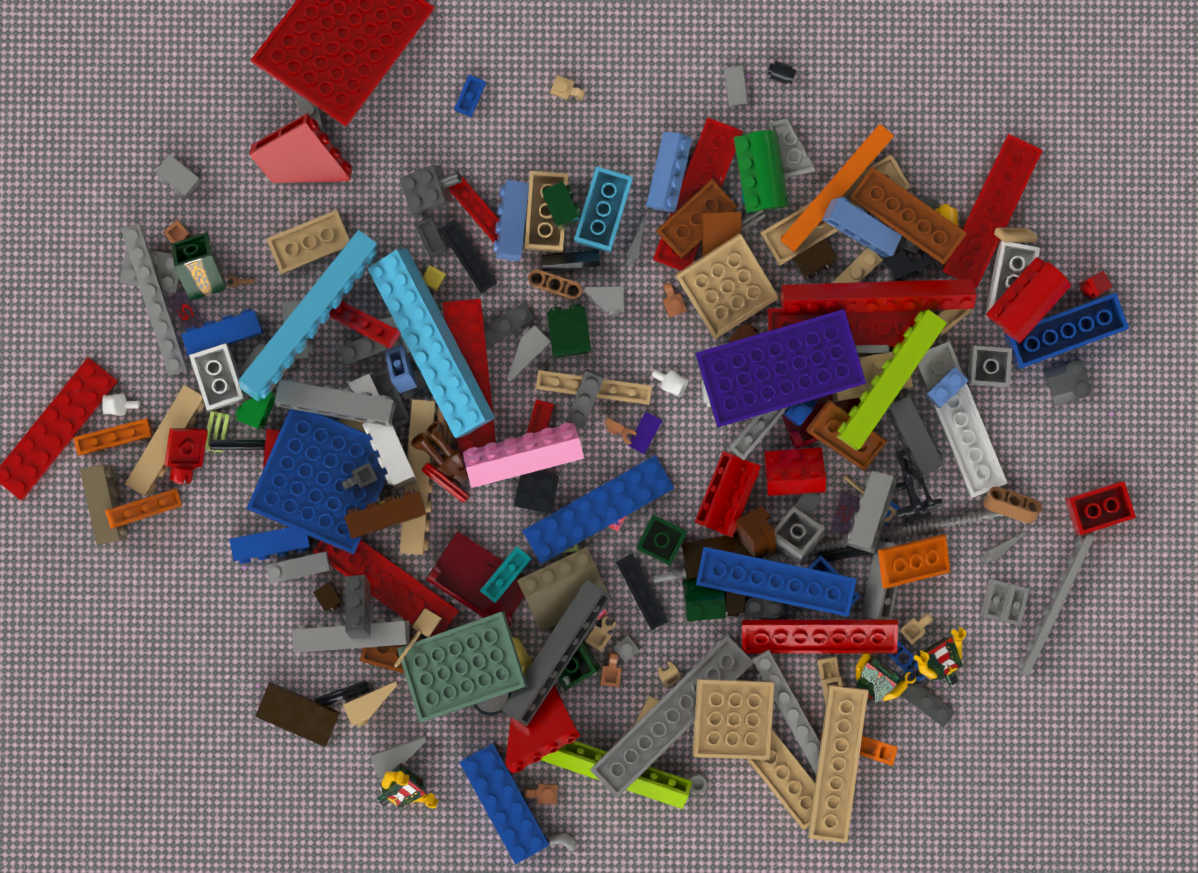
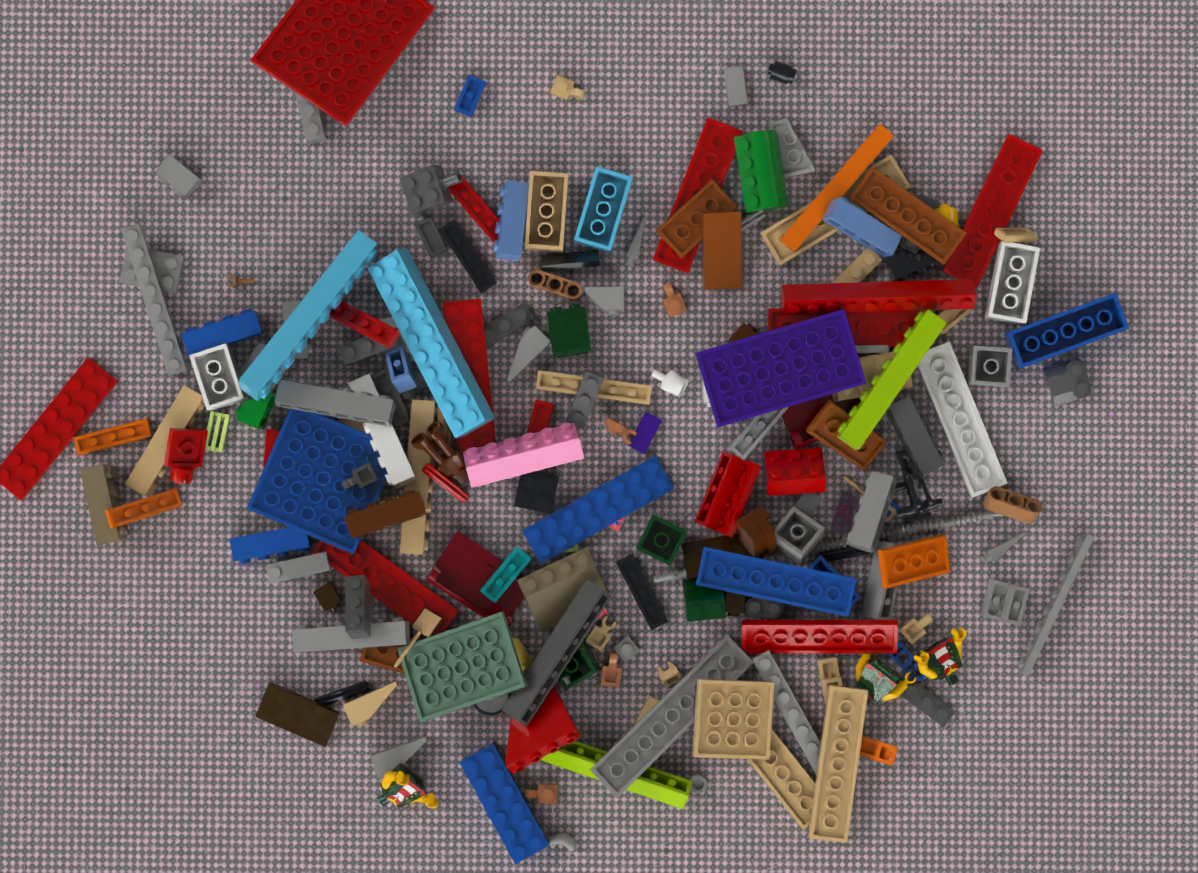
(118, 404): white piece -> none
(176, 232): nougat plate -> none
(185, 311): clear purple tile -> none
(198, 266): dark green slope -> none
(237, 444): black axle -> none
(300, 154): slope -> none
(308, 242): tan plate -> none
(433, 277): light yellow tile -> none
(561, 206): dark green brick -> none
(669, 172): medium blue brick -> none
(727, 286): tan plate -> none
(799, 412): blue slope -> none
(815, 258): dark brown brick -> none
(946, 387): medium blue brick -> none
(1029, 299): red brick -> none
(1095, 285): red slope -> none
(1100, 508): red brick -> none

